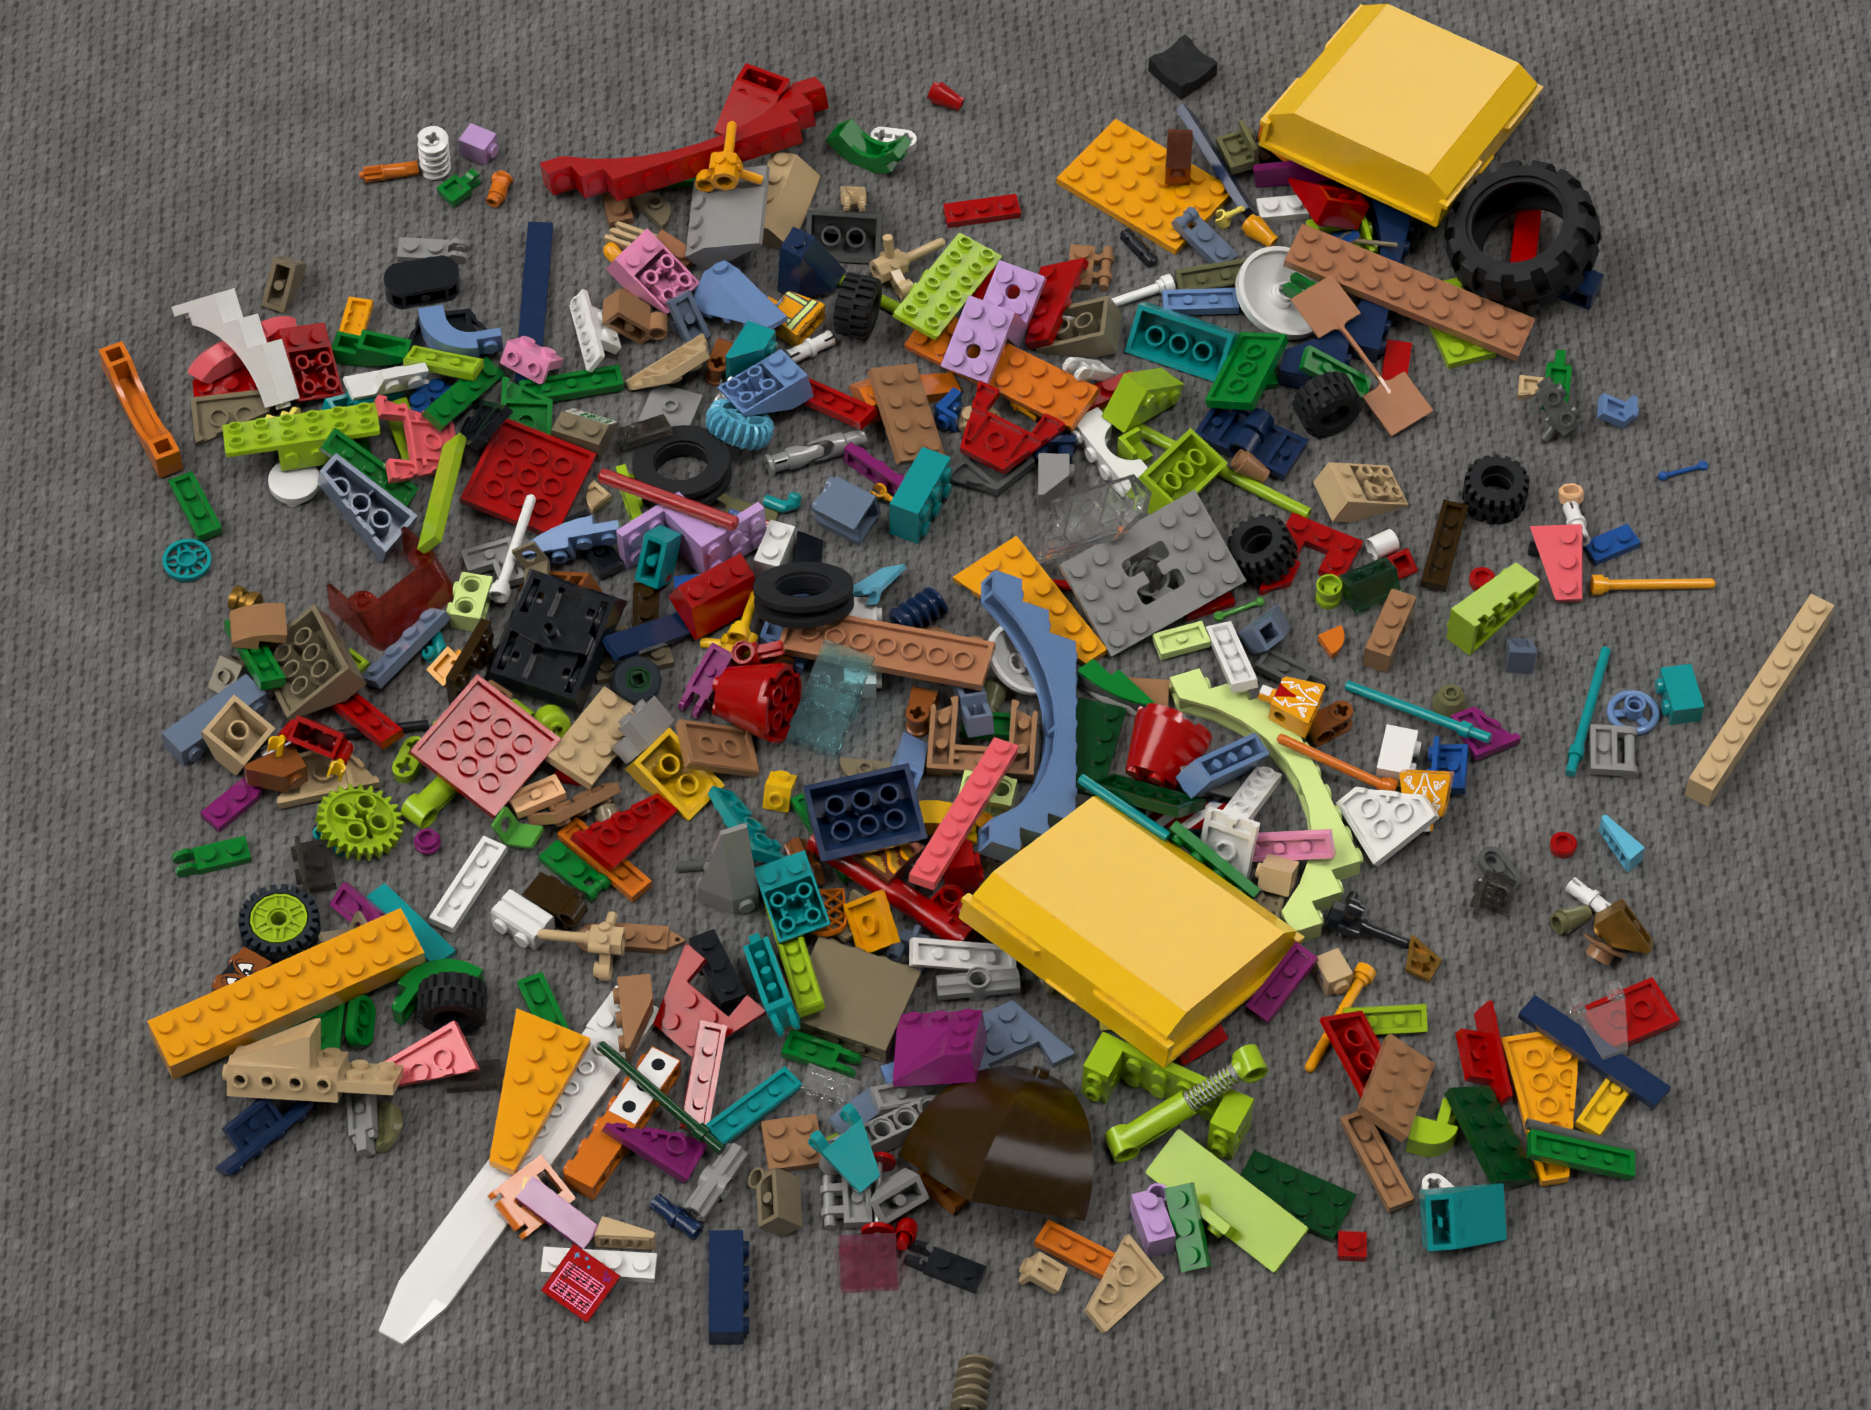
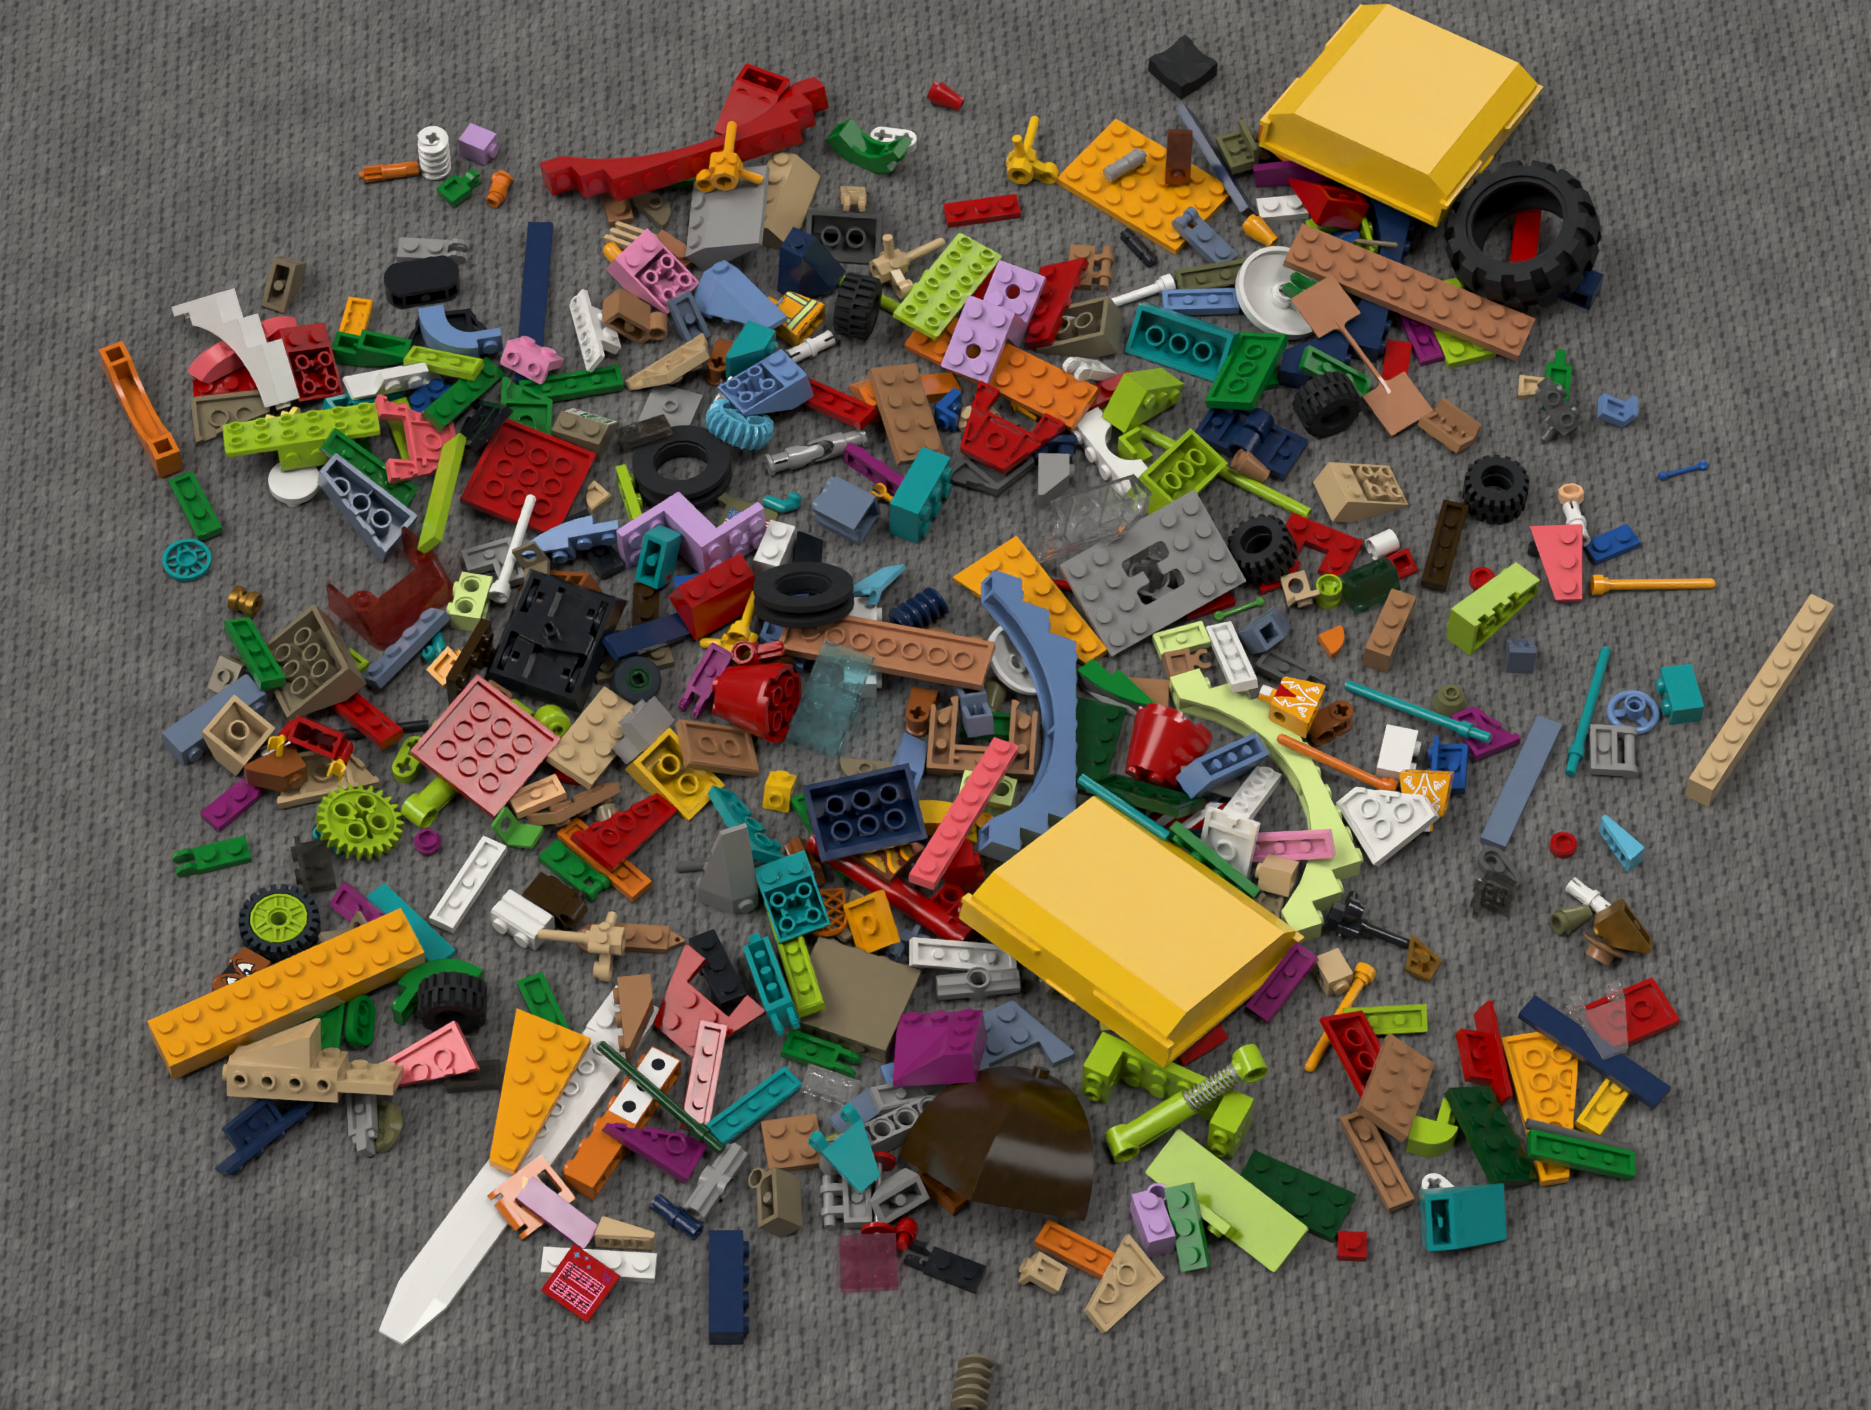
(258, 623): medium nougat slope -> none
(668, 499): red axle -> none
(1024, 161): none -> yellow piece
(1125, 164): none -> light grey piece
(1181, 661): none -> medium nougat plate
(1224, 217): light yellow hand -> none
(1300, 599): none -> tan bracket
(1423, 341): none -> magenta tile
(1450, 426): none -> medium nougat bracket
(1521, 783): none -> sand blue tile

